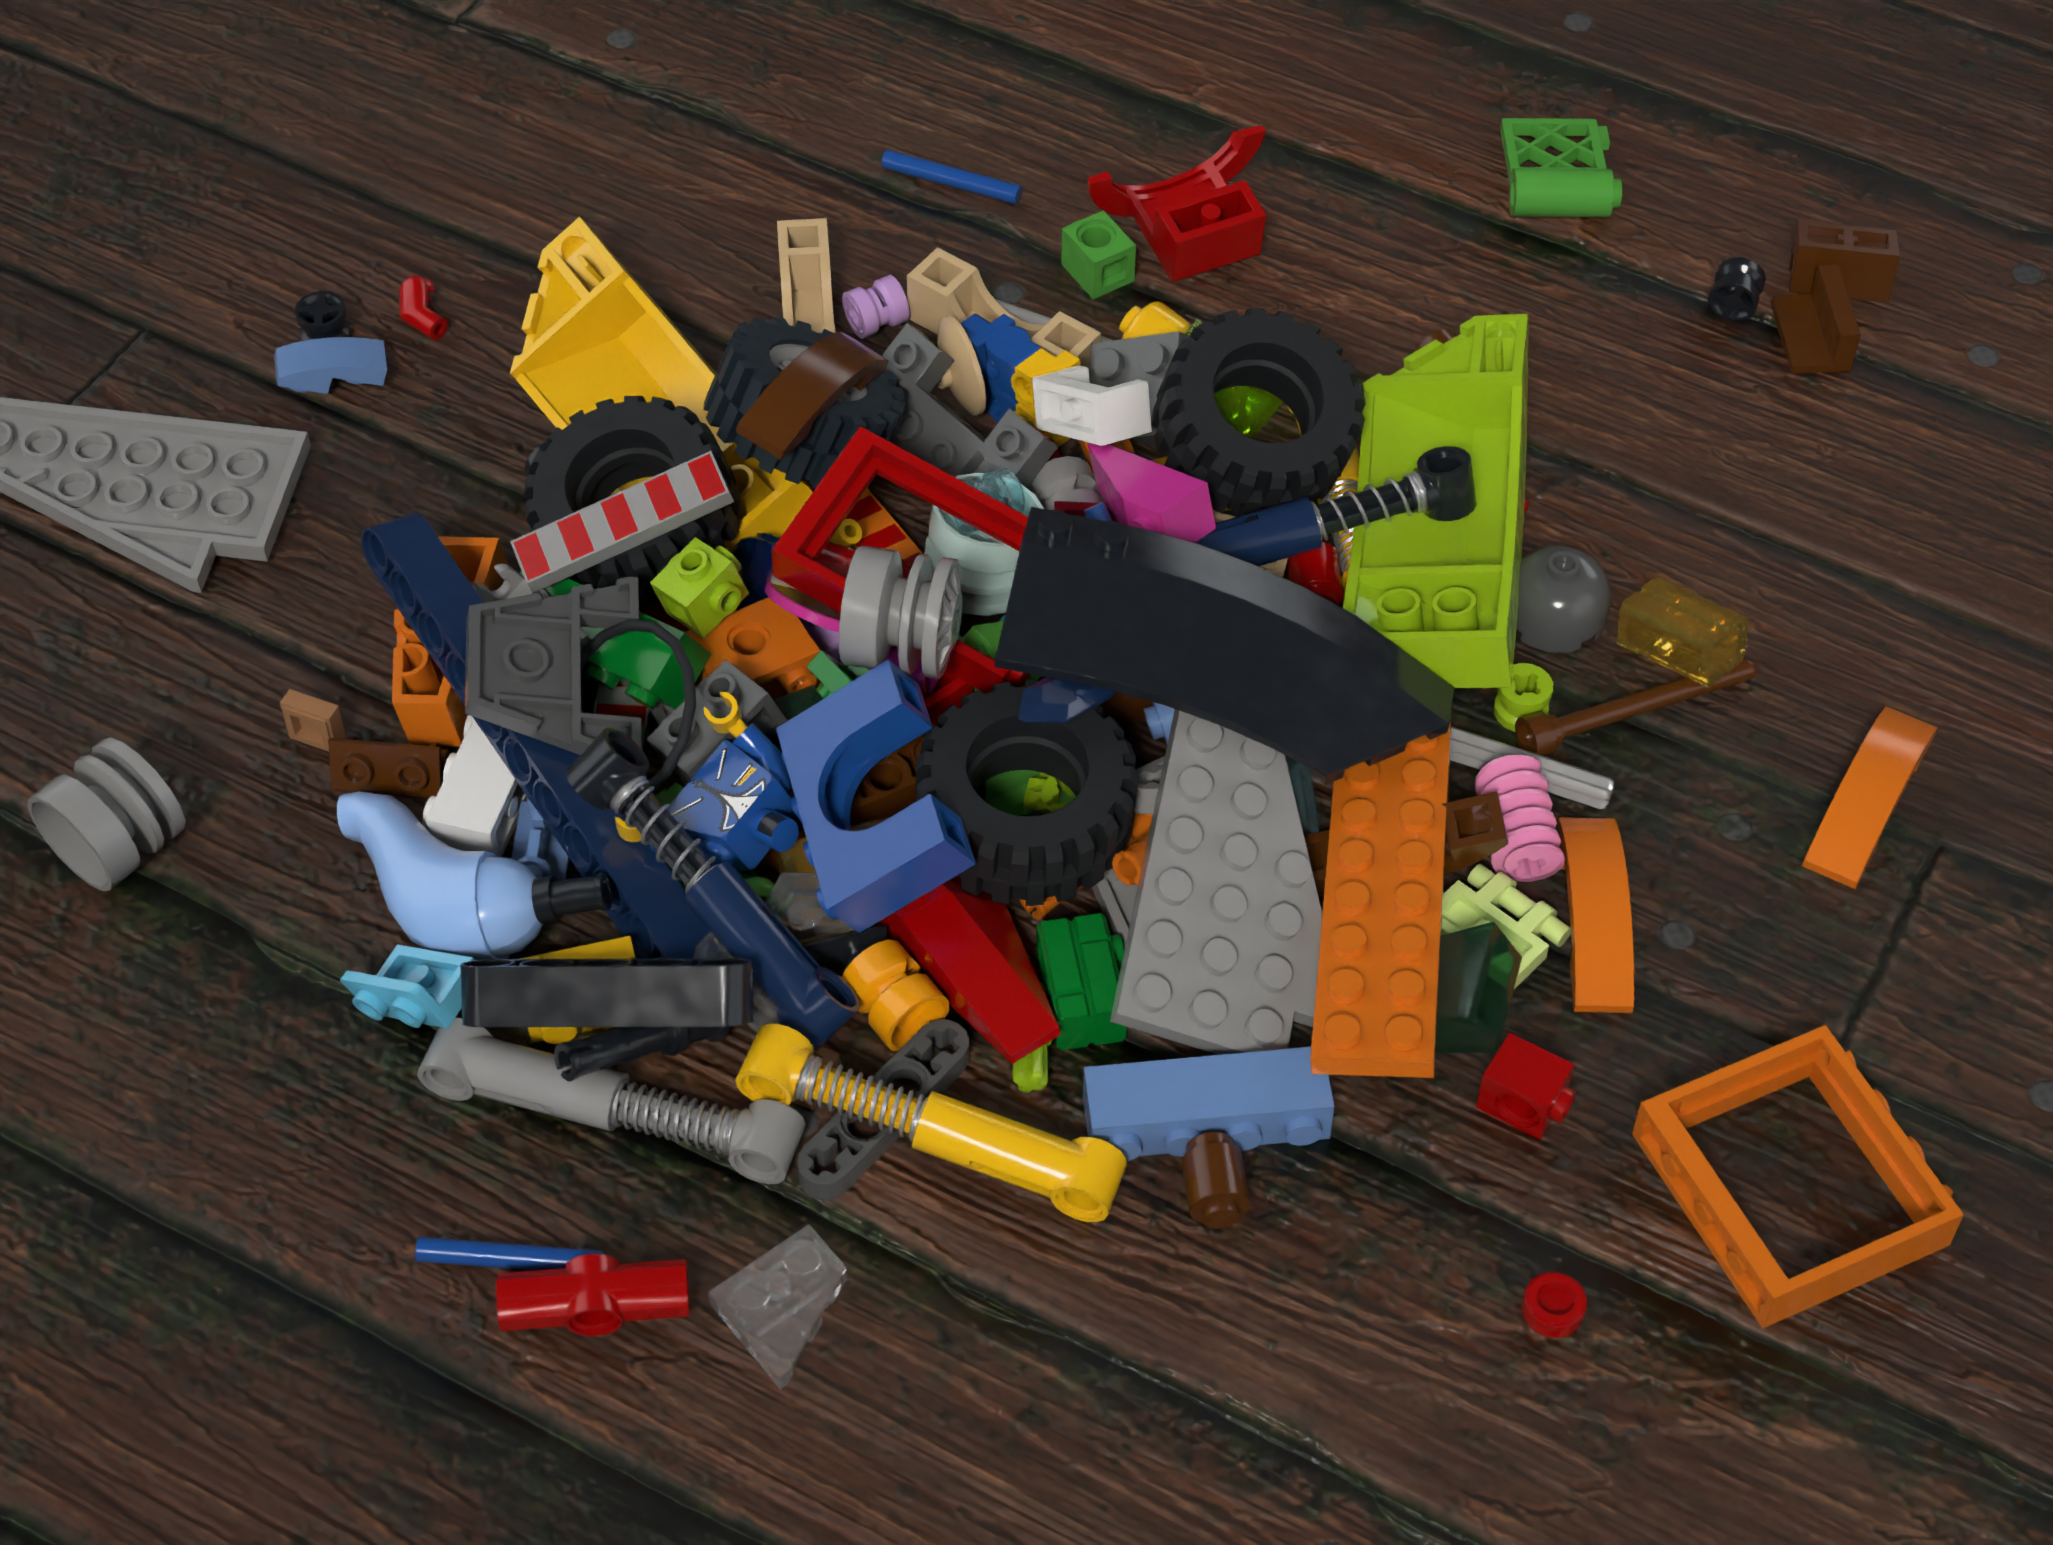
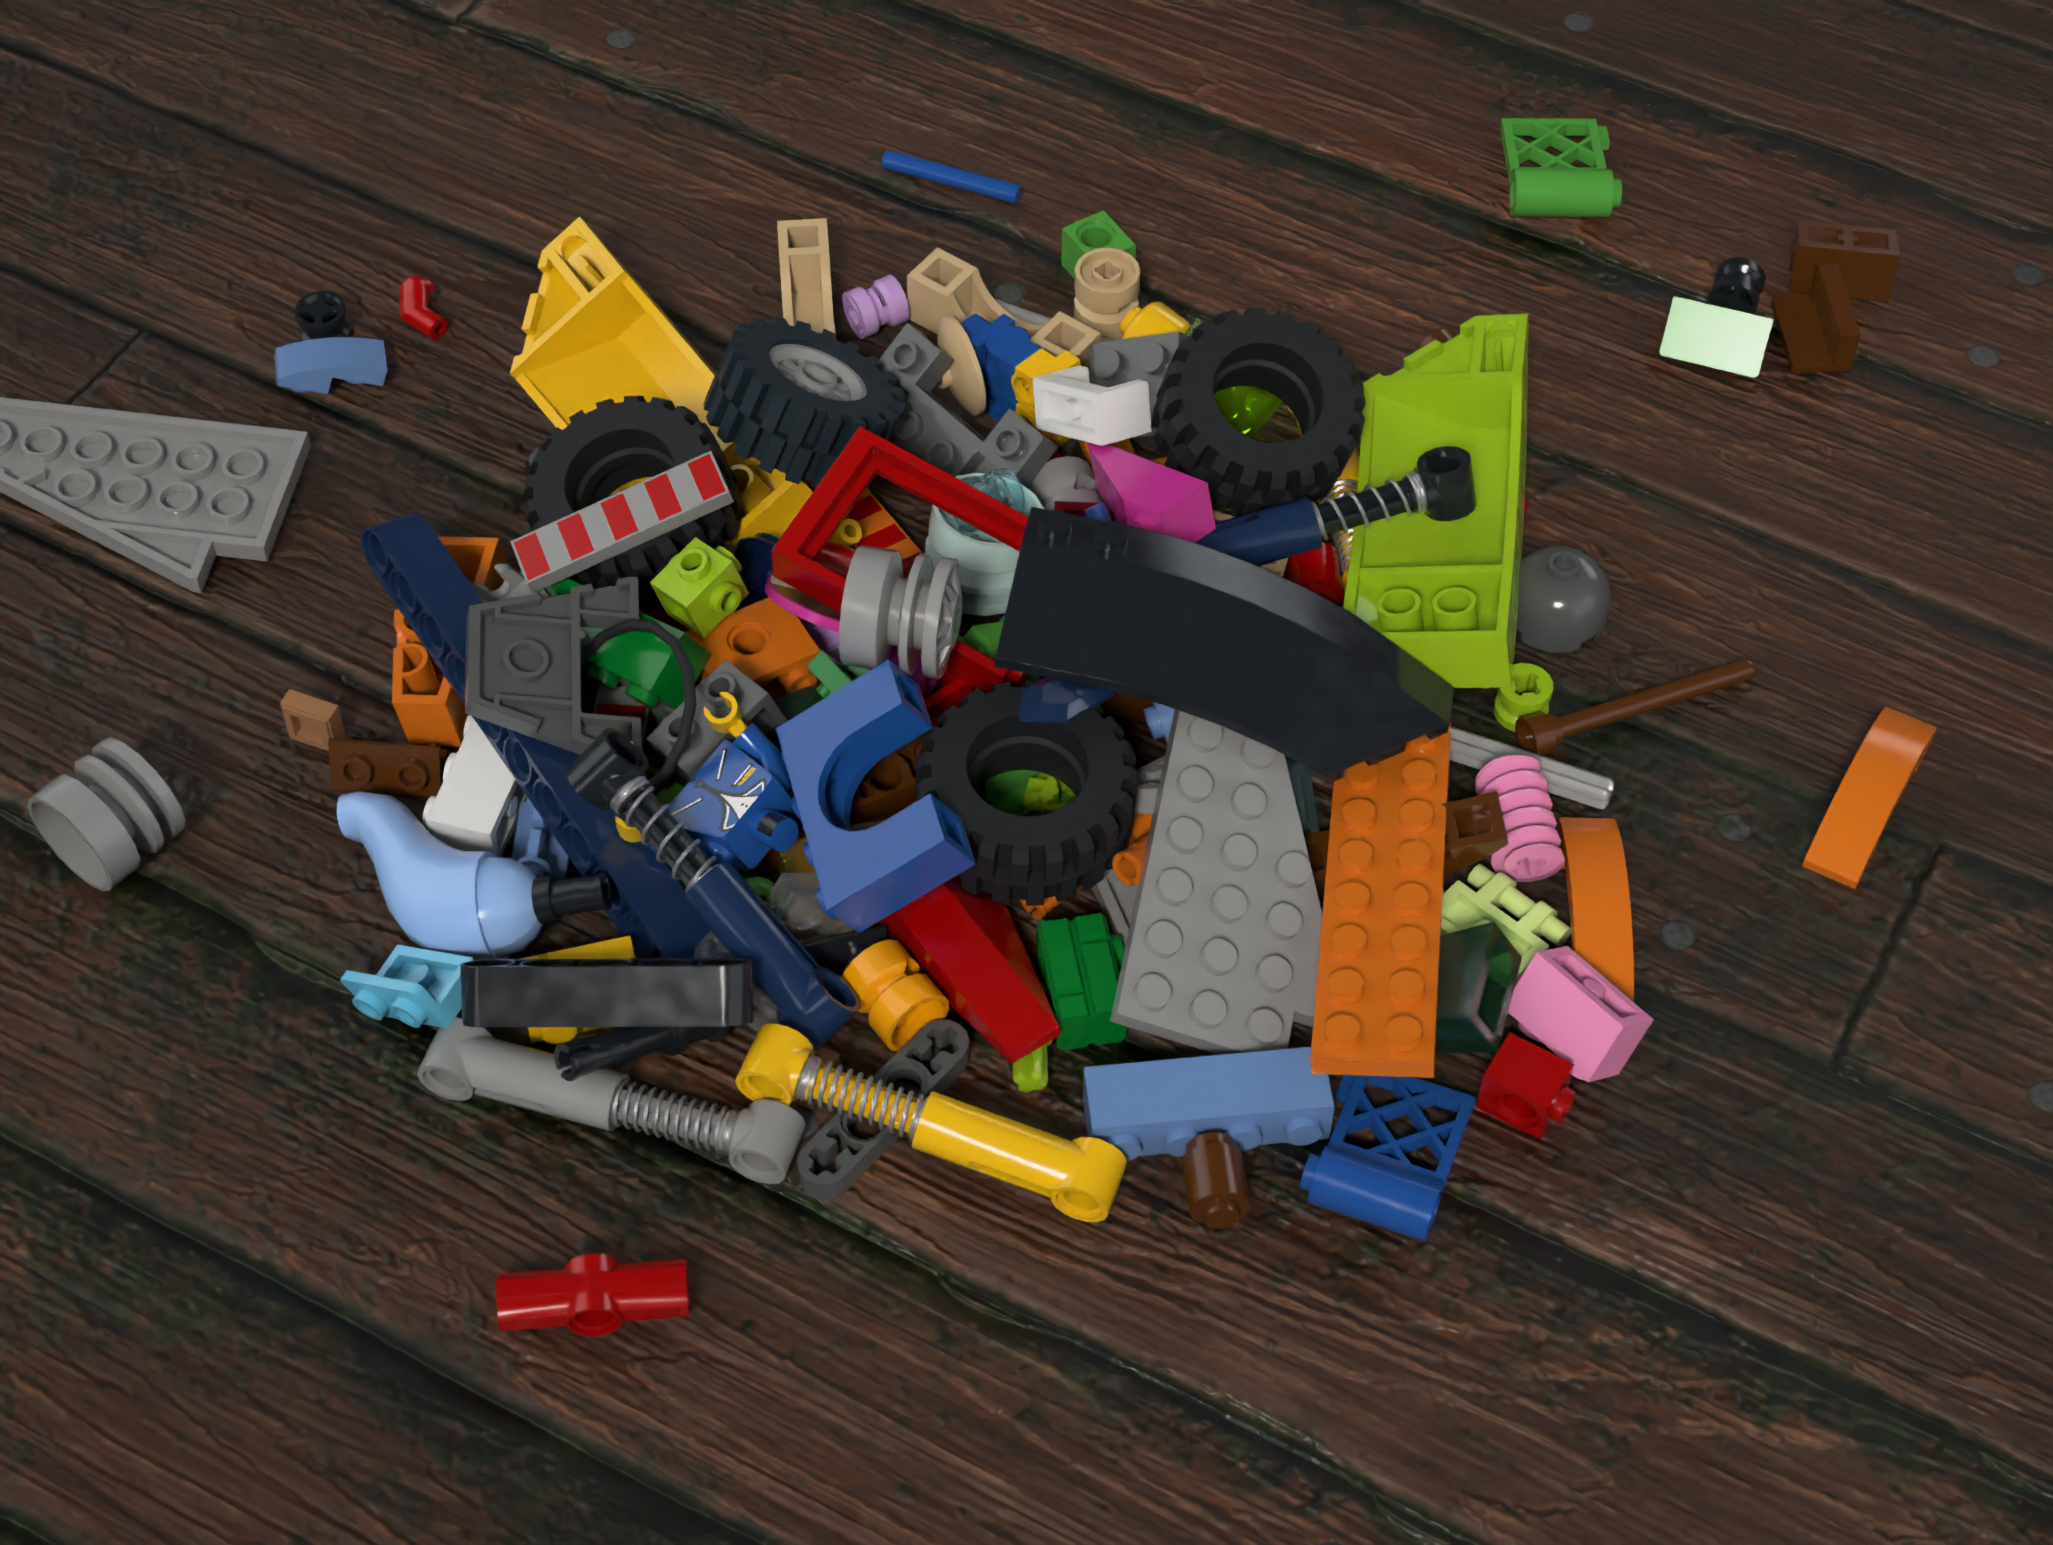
(495, 1254): blue bar -> none
(781, 1300): clear wing -> none
(806, 389): reddish brown slope -> none
(1105, 289): none -> tan wheel
(1195, 216): red piece -> none
(1381, 1182): none -> blue piece
(1554, 1305): red tile -> none
(1577, 1014): none -> bright pink brick
(1682, 631): clear yellow brick -> none
(1716, 337): none -> panel
(1720, 1221): orange window -> none

